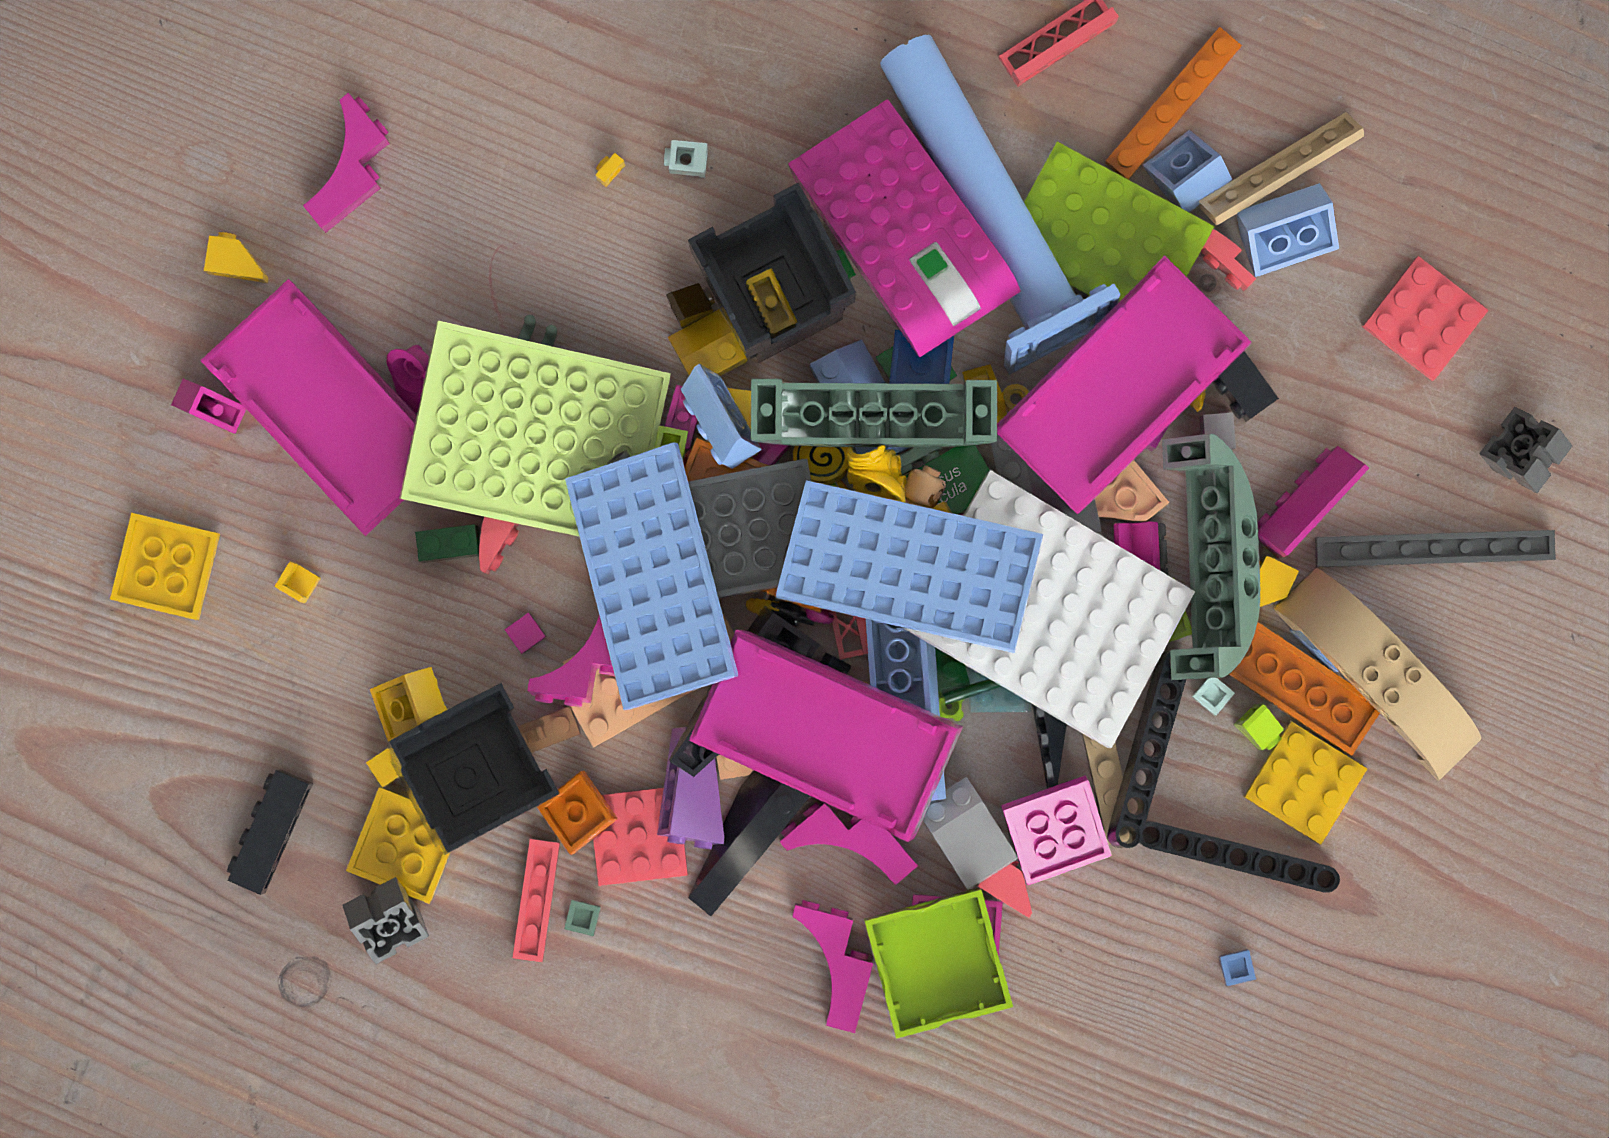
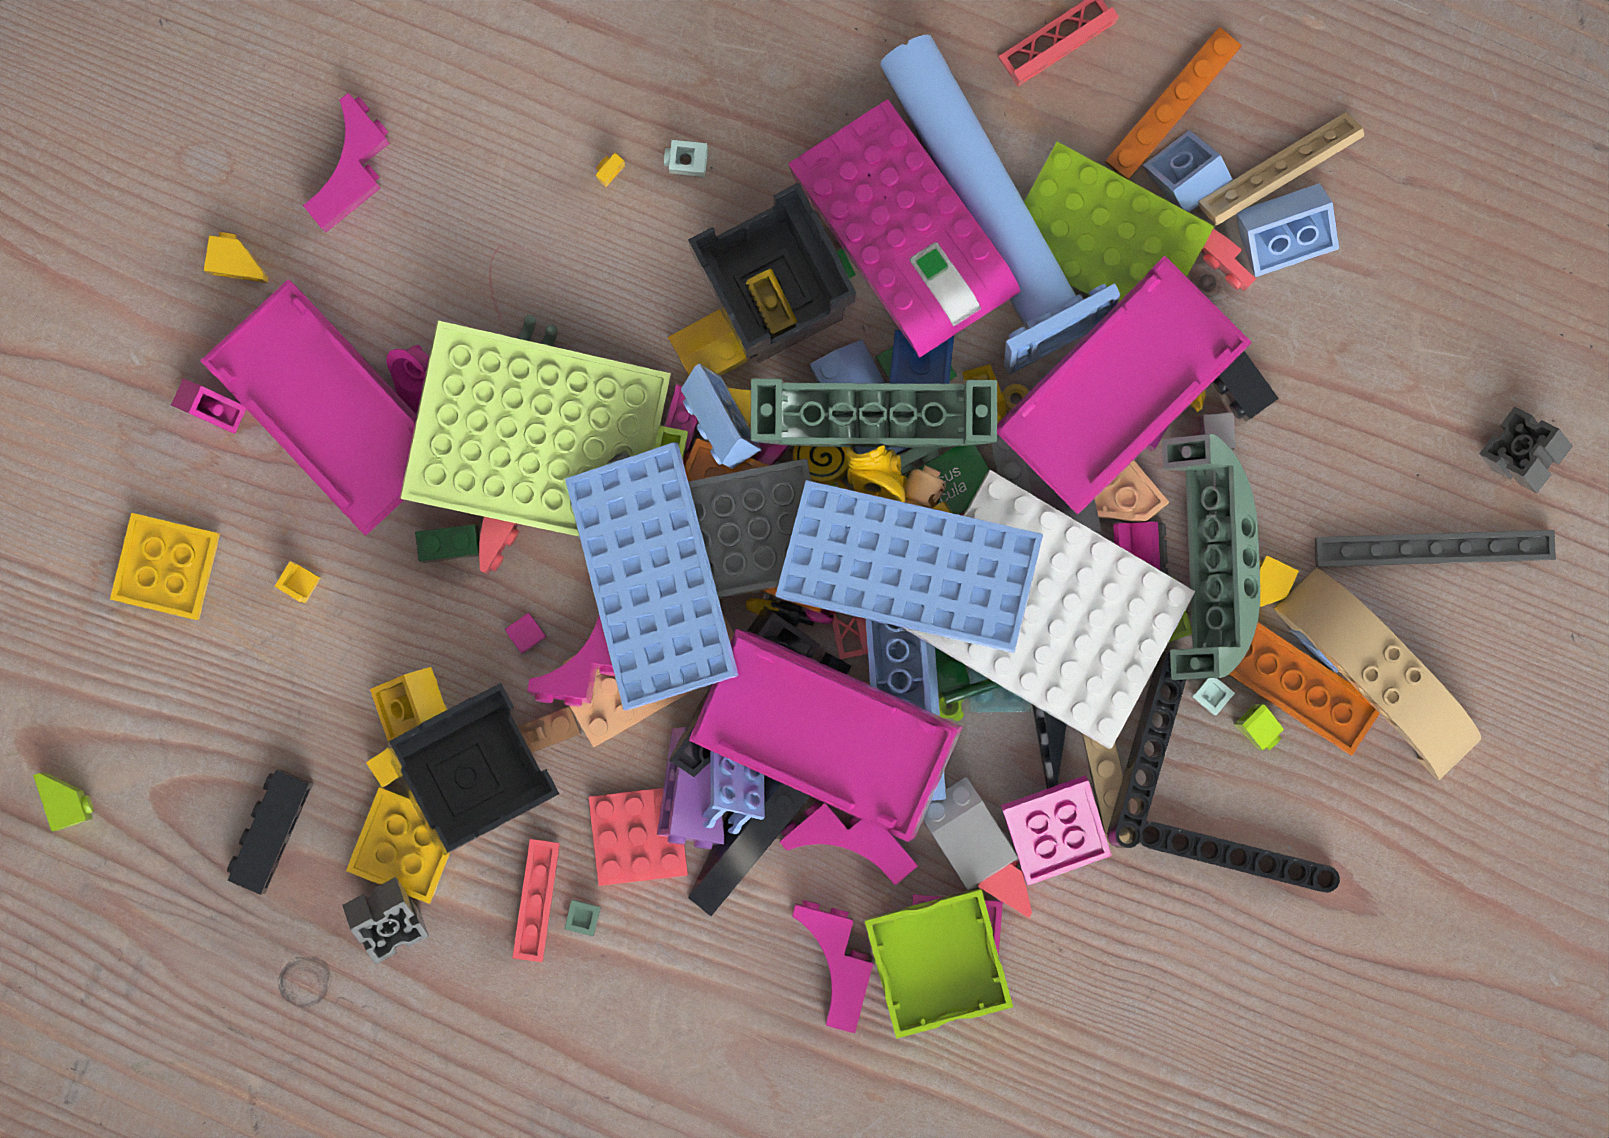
(62, 802): none -> lime slope
(577, 812): orange tile -> none
(690, 304): dark brown slope -> none
(734, 790): none -> light blue plate
(1237, 967): medium blue plate -> none
(1305, 782): yellow plate -> none
(1310, 501): dark pink slope -> none
(1425, 318): coral plate -> none

